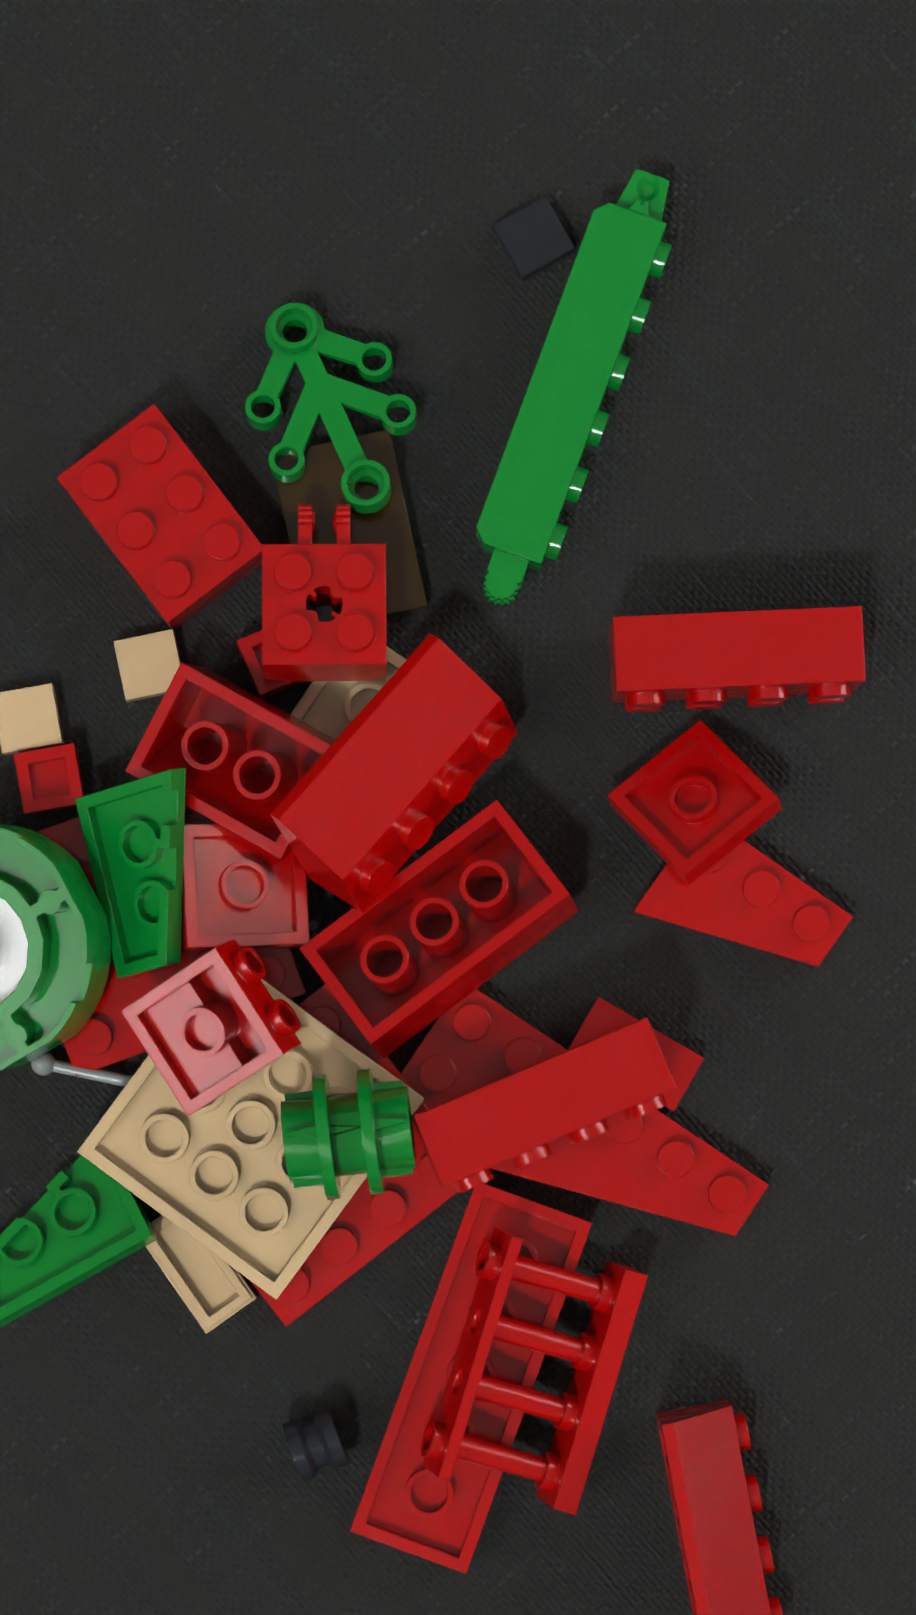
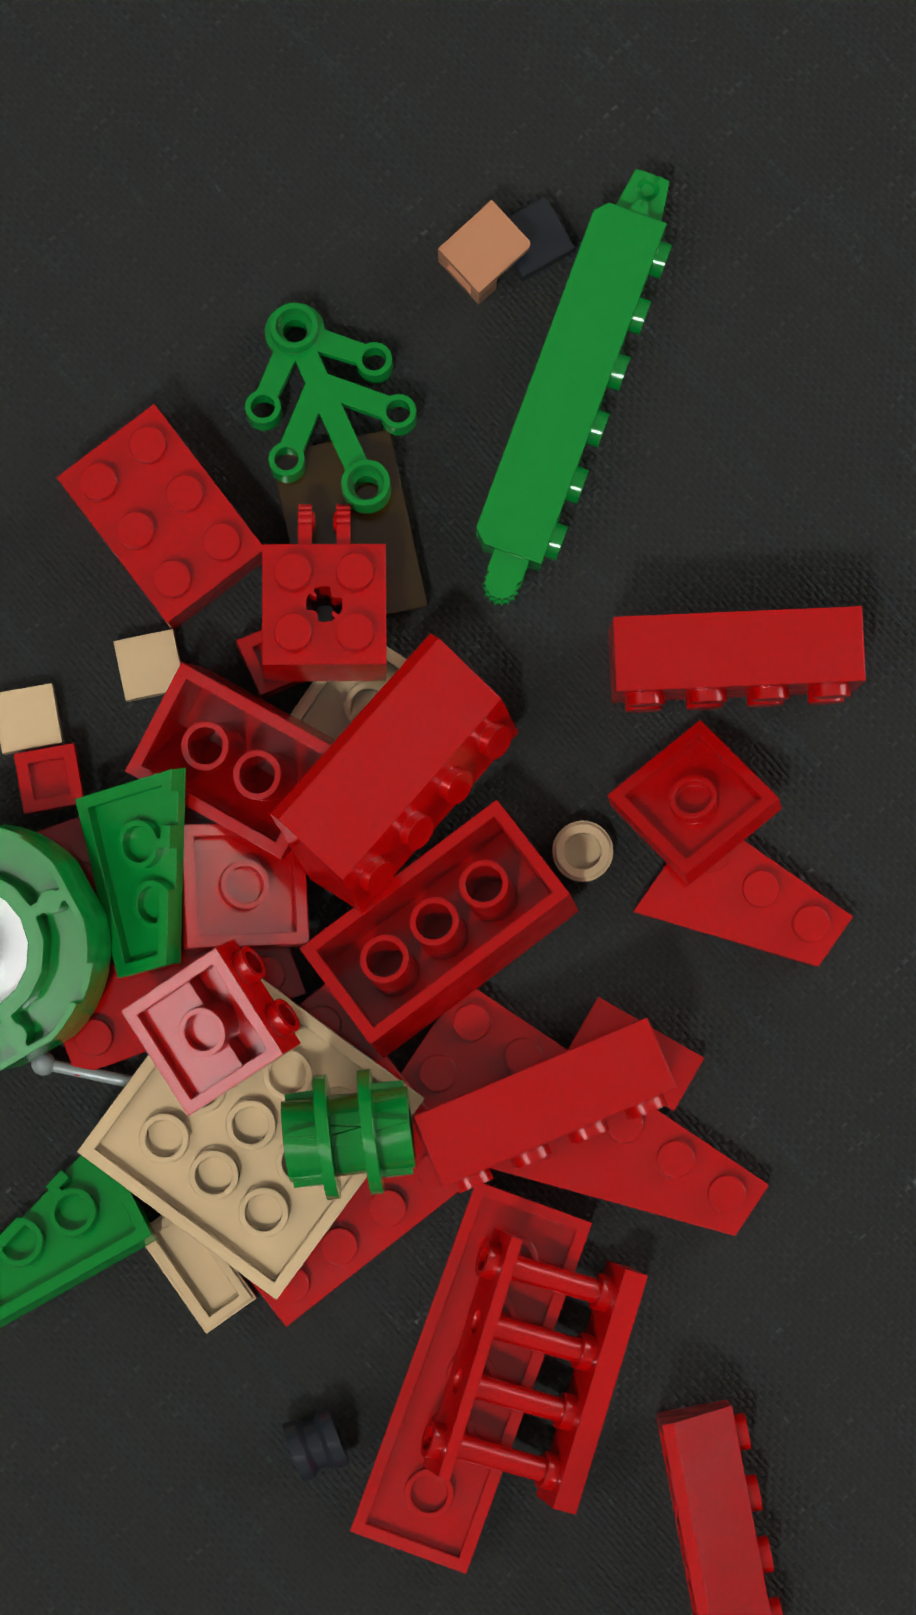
(483, 251): none -> nougat panel
(582, 851): none -> tan tile

